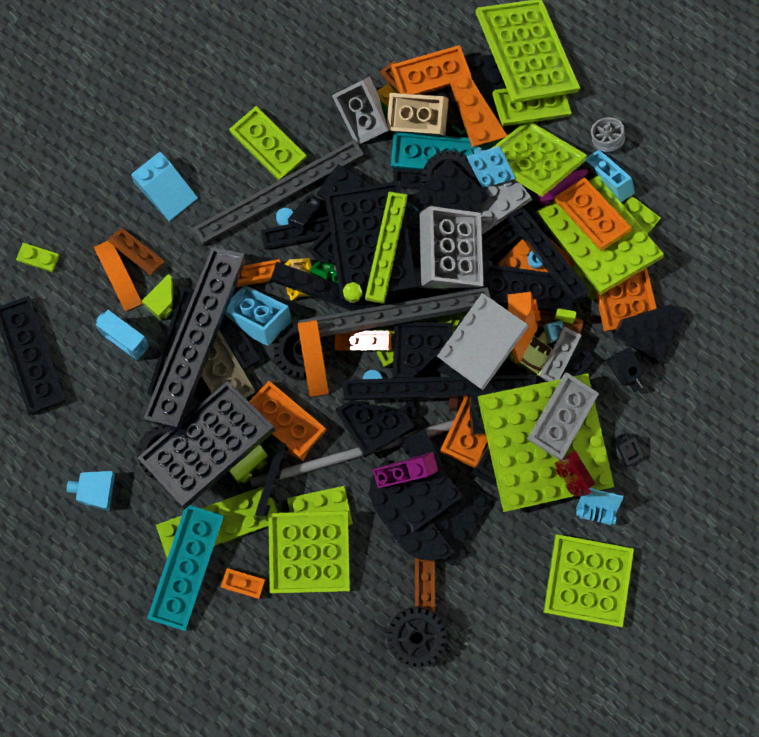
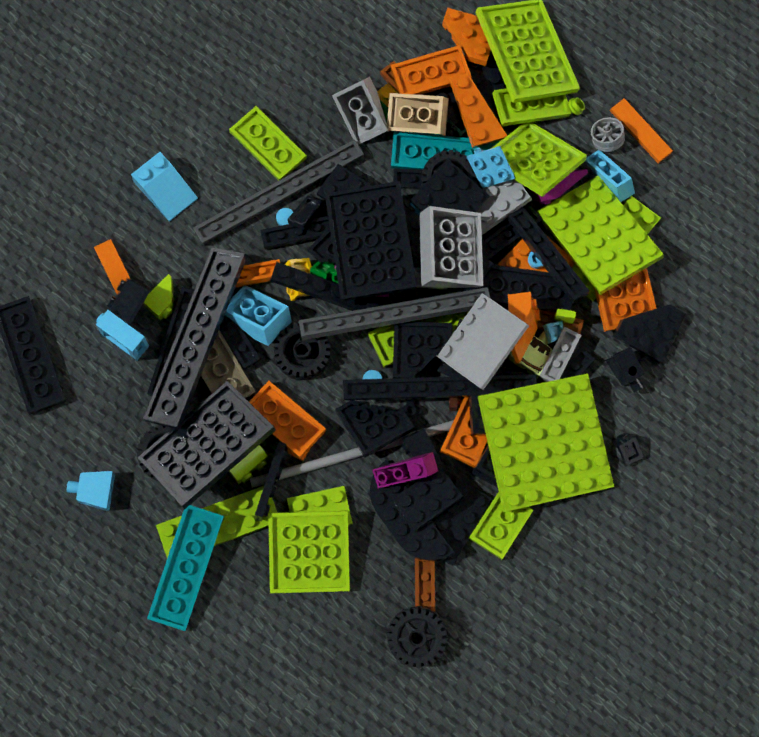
(37, 257): lime plate -> none
(128, 300): none -> black slope
(136, 251): dark orange plate -> none
(243, 583): orange plate -> none
(313, 358): orange slope -> none
(352, 292): lime tile -> none
(363, 341): plate -> none
(386, 247): lime tile -> none
(468, 34): none -> orange plate
(498, 528): none -> lime plate
(563, 416): light grey plate -> none
(575, 474): dark red bracket -> none
(576, 106): none -> lime plate
(588, 581): lime plate -> none
(592, 214): orange plate -> none
(599, 504): medium azure hinge -> none
(641, 131): none -> orange tile

